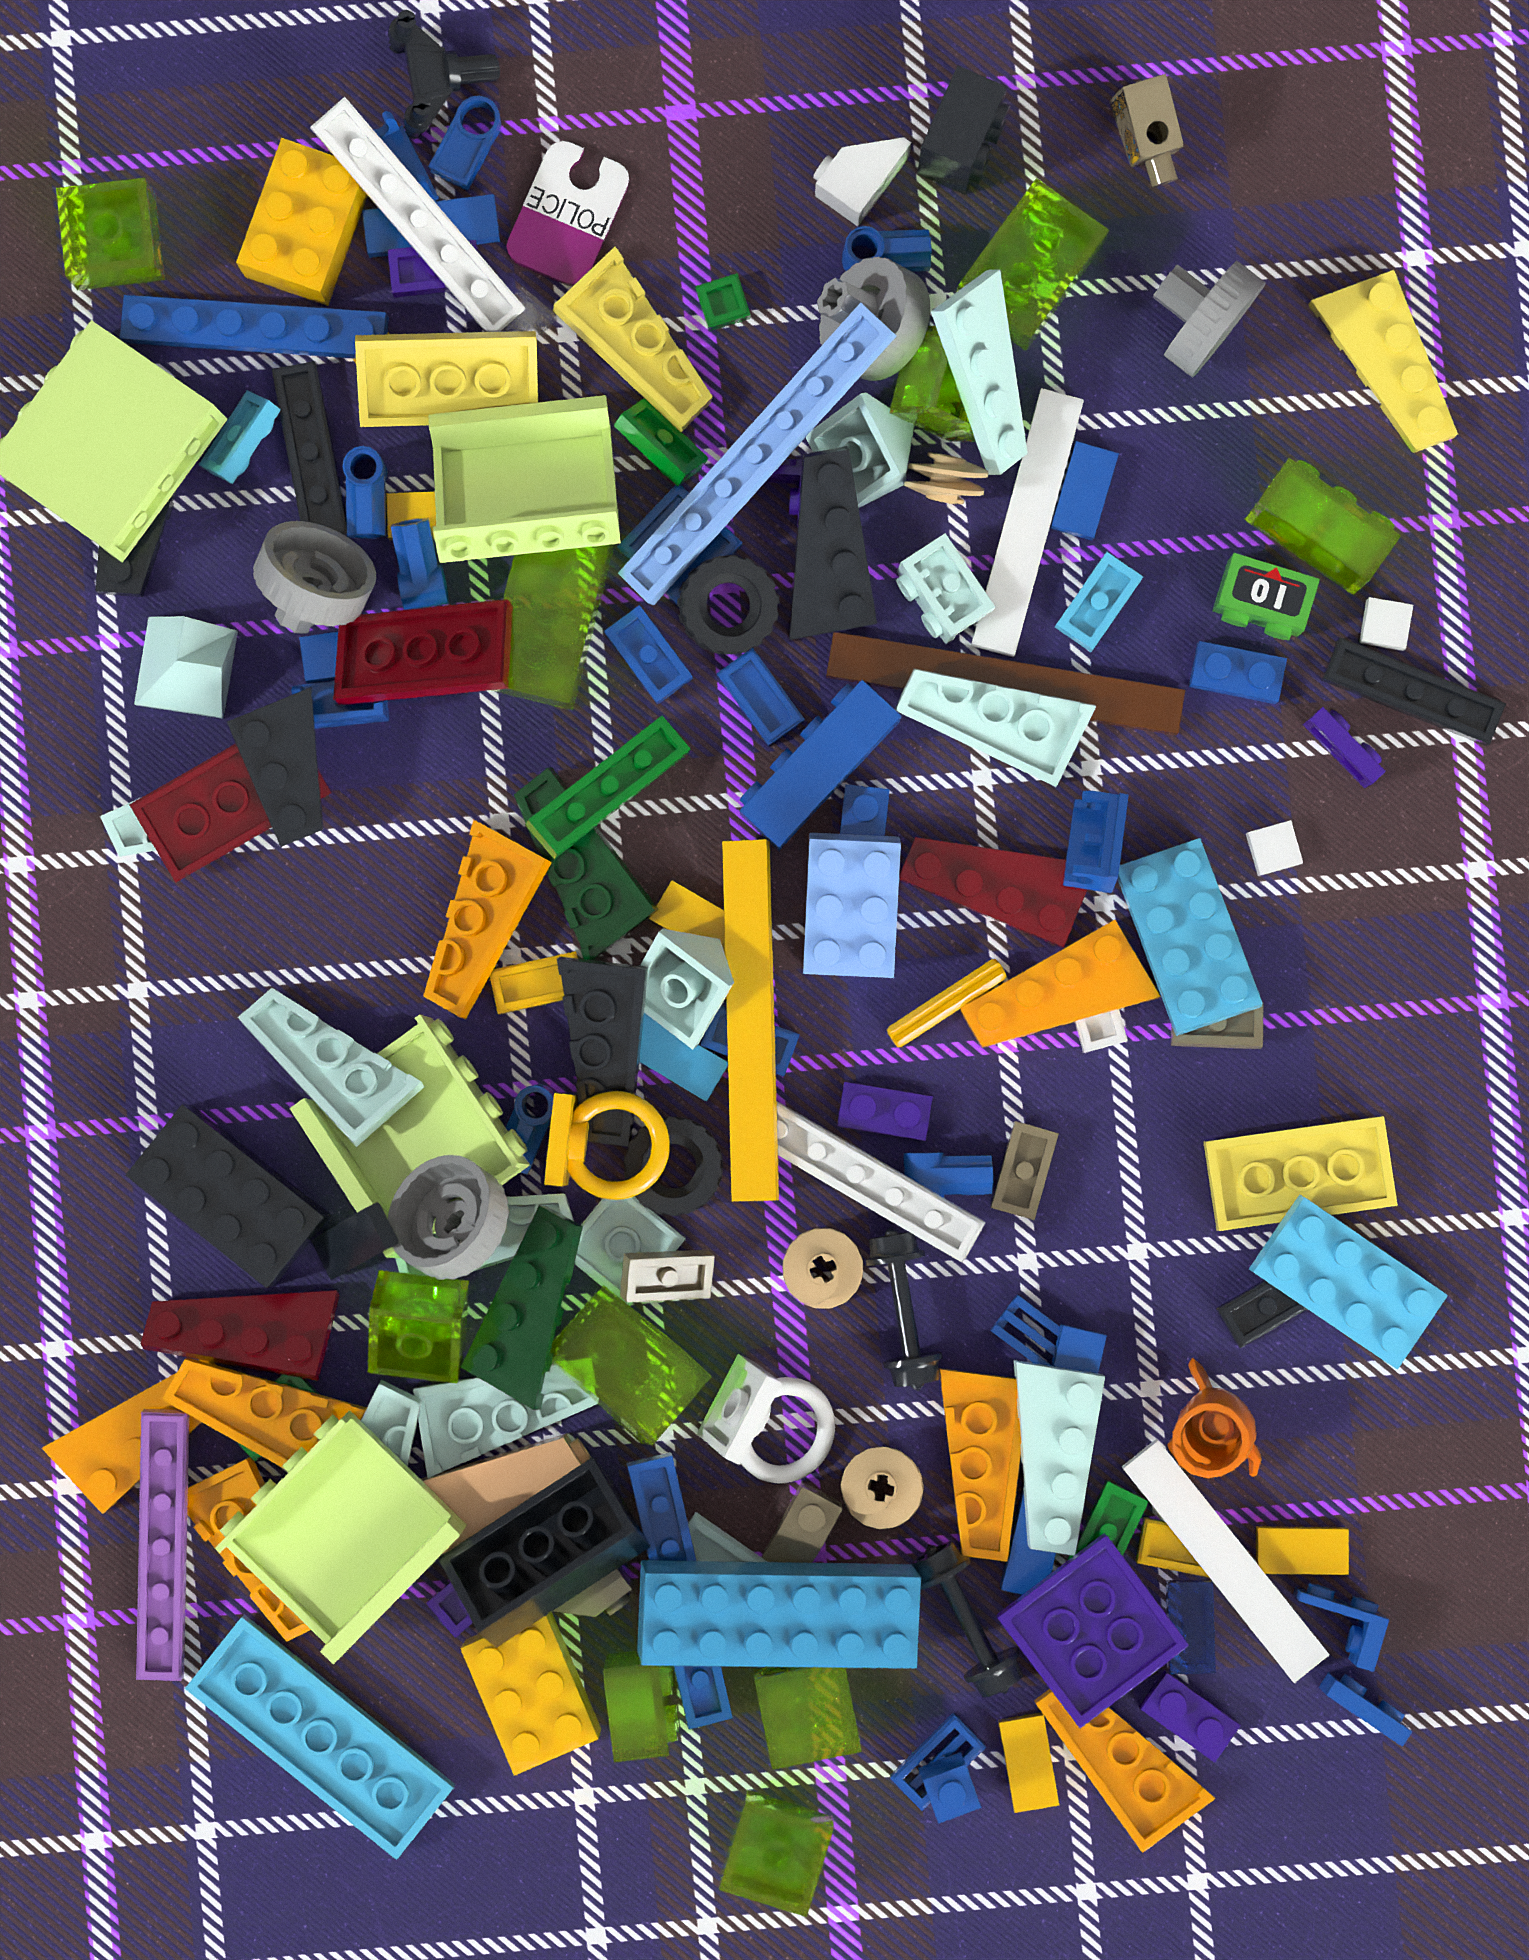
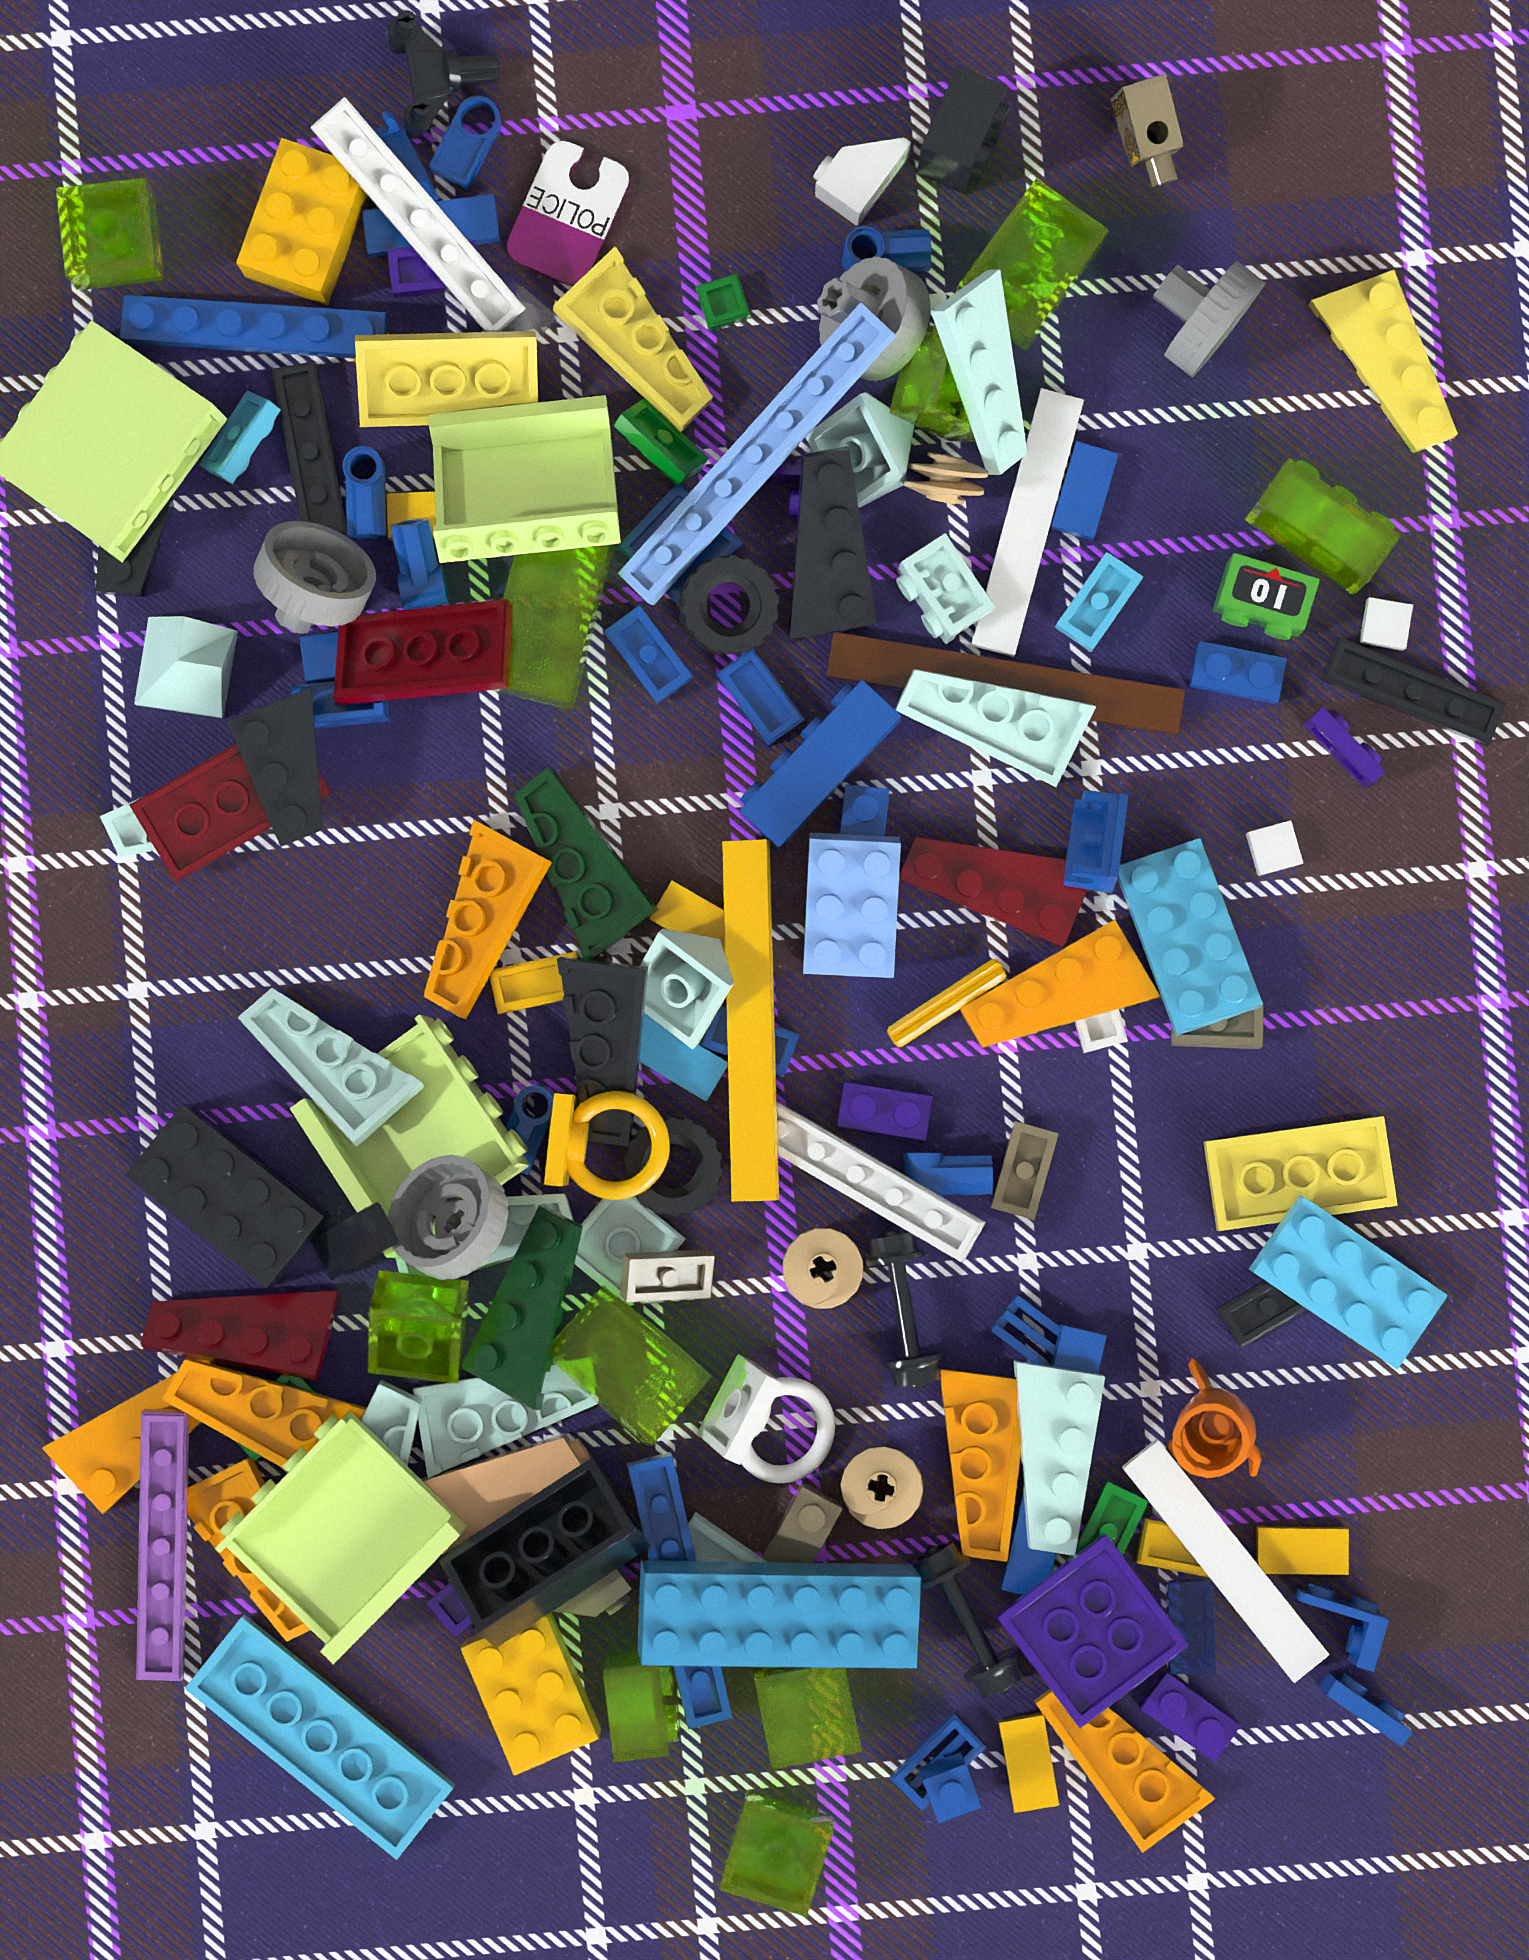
(607, 787): green plate -> none

